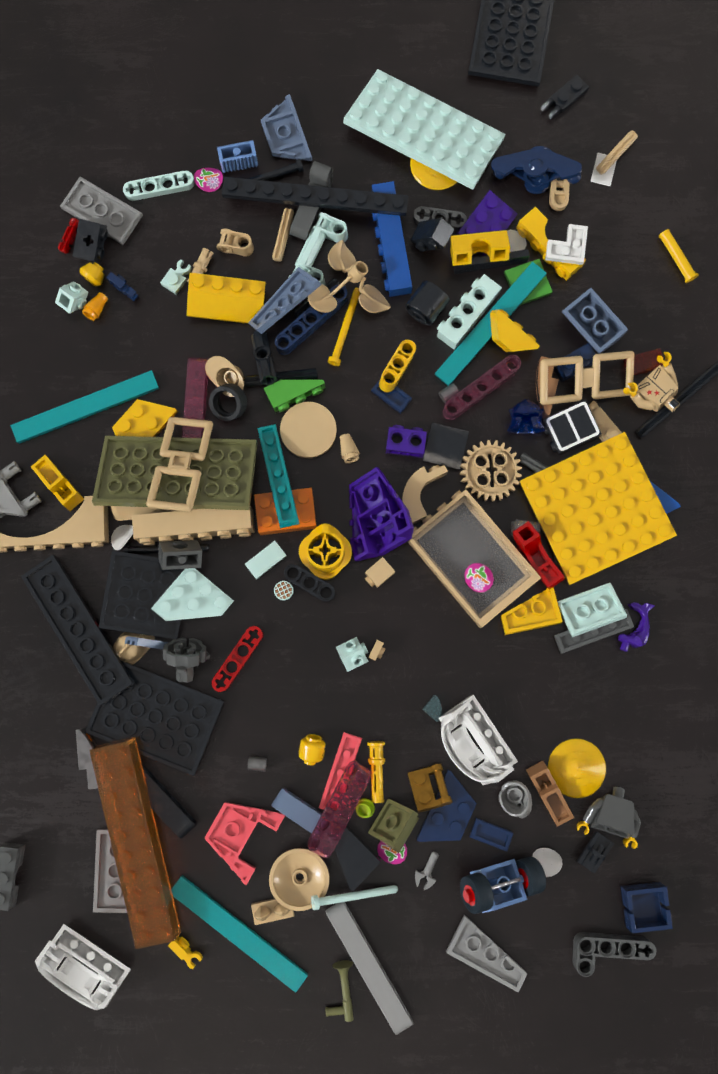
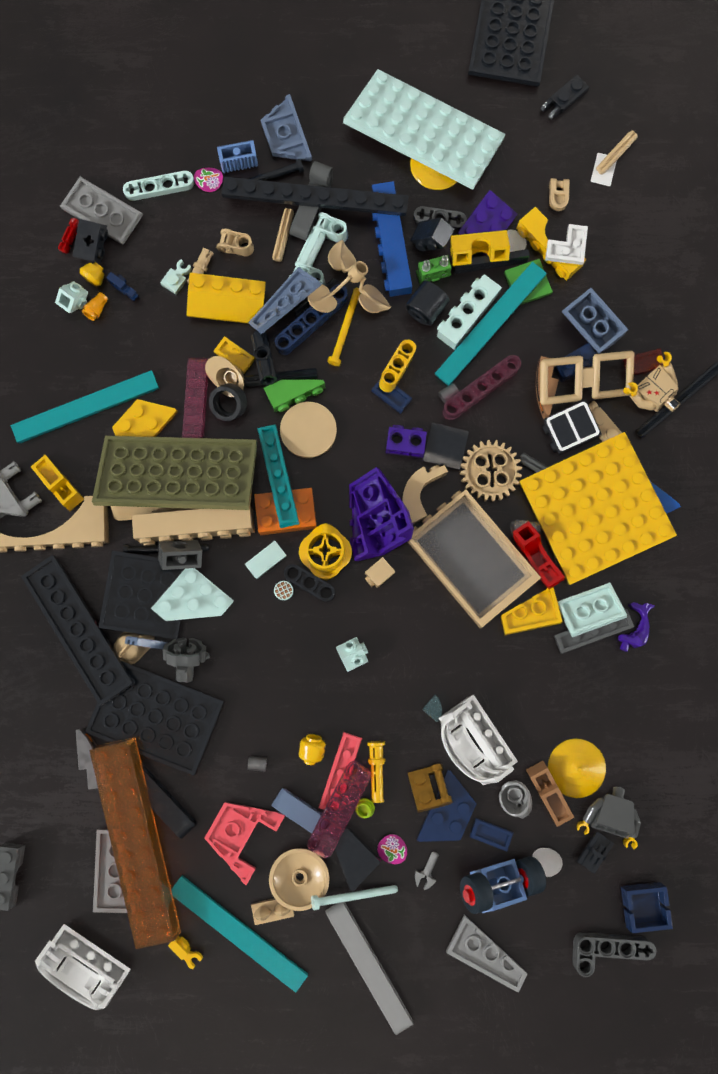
(121, 536): white sticker -> none
(179, 464): tan bar -> none
(234, 354): none -> yellow plate
(239, 660): red beam -> none
(346, 1010): olive piece -> none
(348, 449): tan cone -> none
(377, 651): tan plate -> none
(394, 824): olive bracket -> none
(434, 269): none -> bright green piece
(478, 577): sticker -> none
(510, 334): yellow slope -> none
(526, 418): clear blue helmet -> none
(537, 168): dark blue piece -> none
(678, 256): yellow pin -> none

